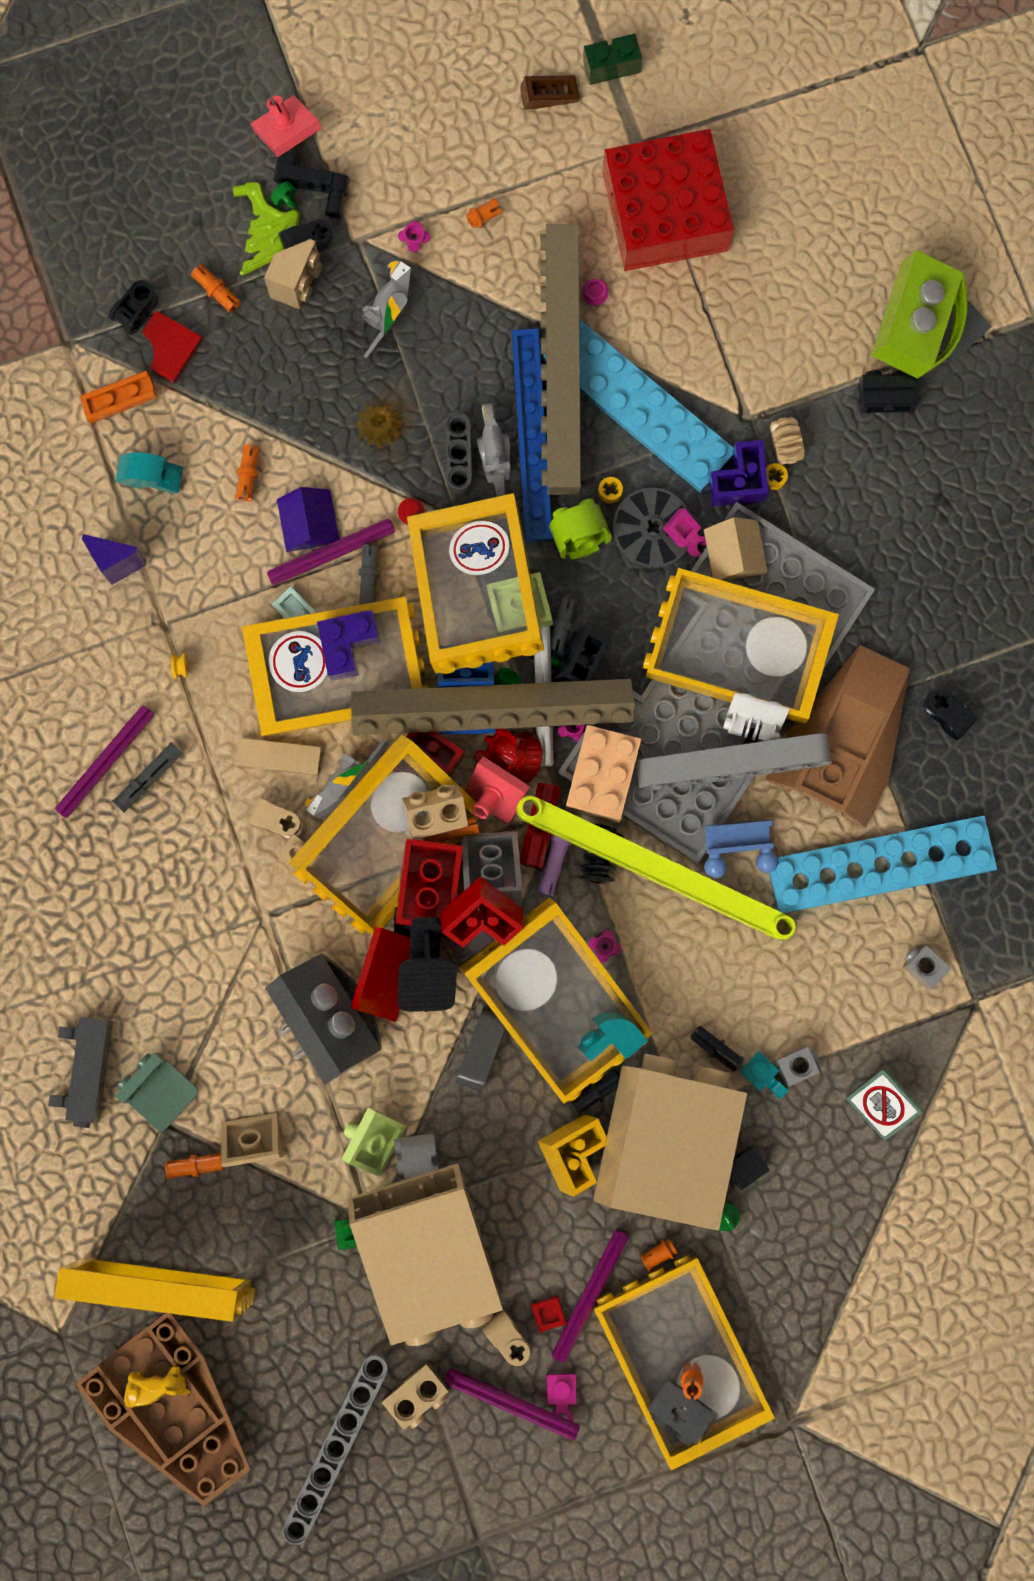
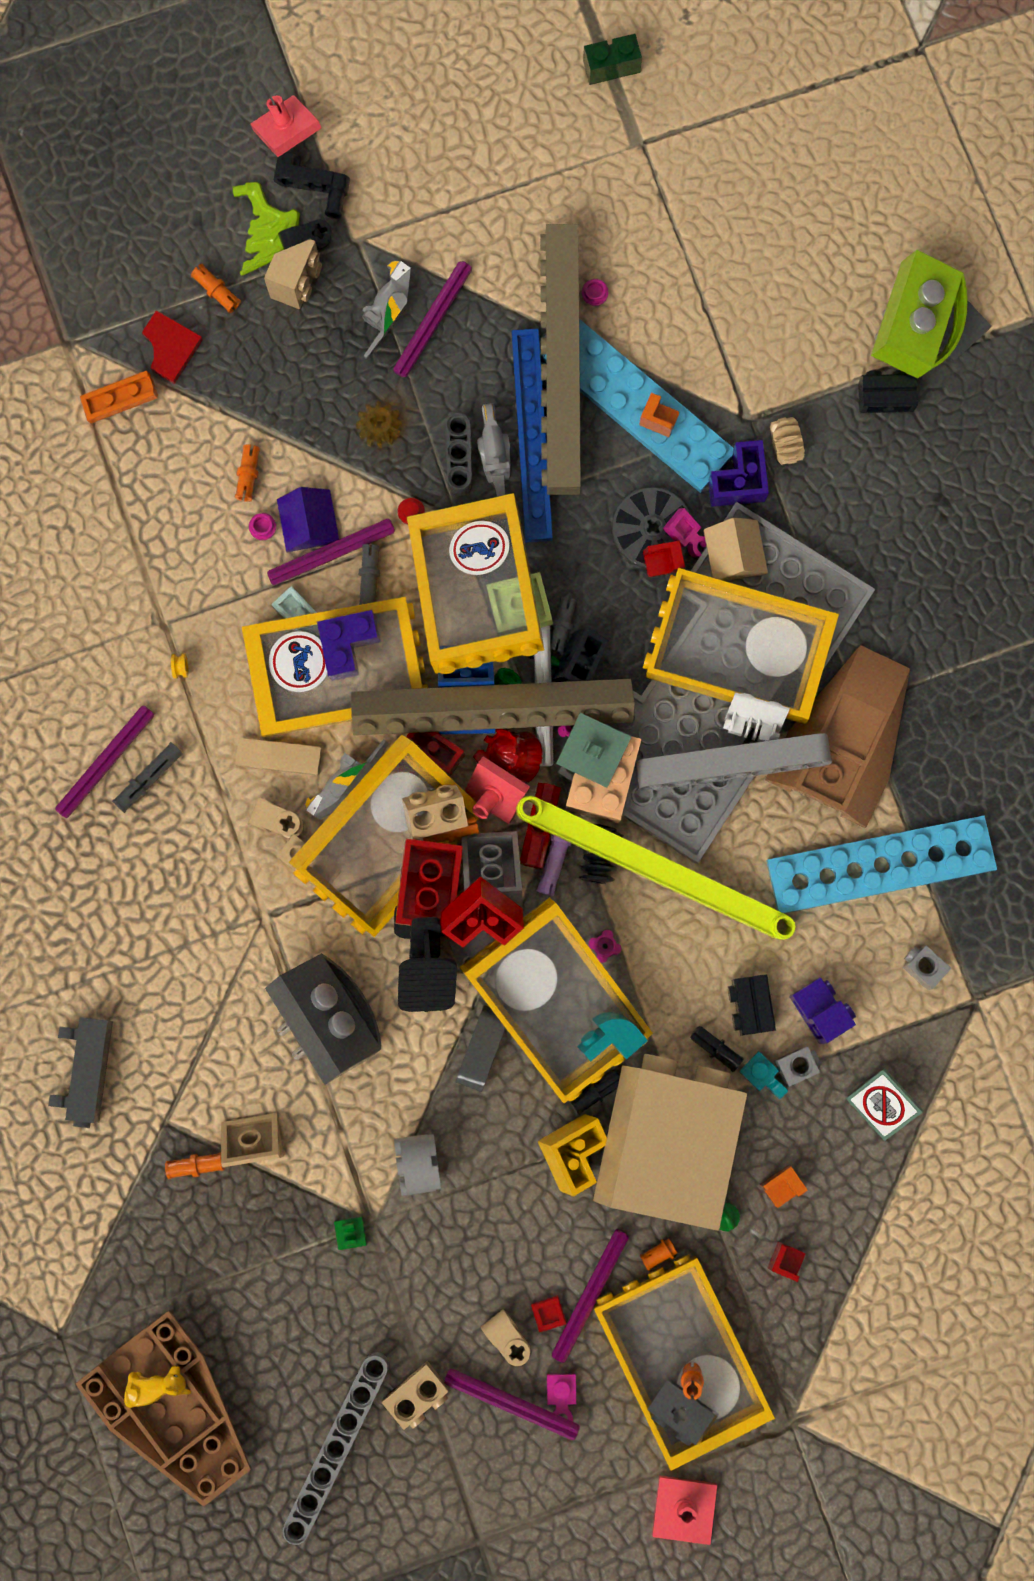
(114, 558): dark purple slope -> none
(134, 309): black piece -> none
(148, 470): teal brick -> none
(154, 1289): yellow window -> none
(157, 1091): sand green bracket -> none
(262, 526): none -> dark pink plate
(283, 195): green tile -> none
(372, 1141): yellowish green tile -> none
(379, 976): red tile -> none
(414, 228): dark pink plate -> none
(424, 1256): tan brick -> none
(432, 319): none -> magenta axle
(485, 212): orange pin -> none
(539, 100): reddish brown slope -> none
(579, 529): lime brick -> none
(593, 750): none -> sand green piece
(609, 481): yellow bush -> none
(658, 416): none -> orange panel
(663, 558): none -> red panel
(667, 200): red piece -> none
(684, 1510): none -> coral tile
(738, 838): medium blue gear -> none
(747, 1168): black brick -> none
(752, 1005): none -> black brick
(776, 468): yellow bush -> none
(783, 1186): none -> orange panel
(786, 1261): none -> red panel
(822, 1012): none -> dark purple brick
(952, 715): black piece -> none

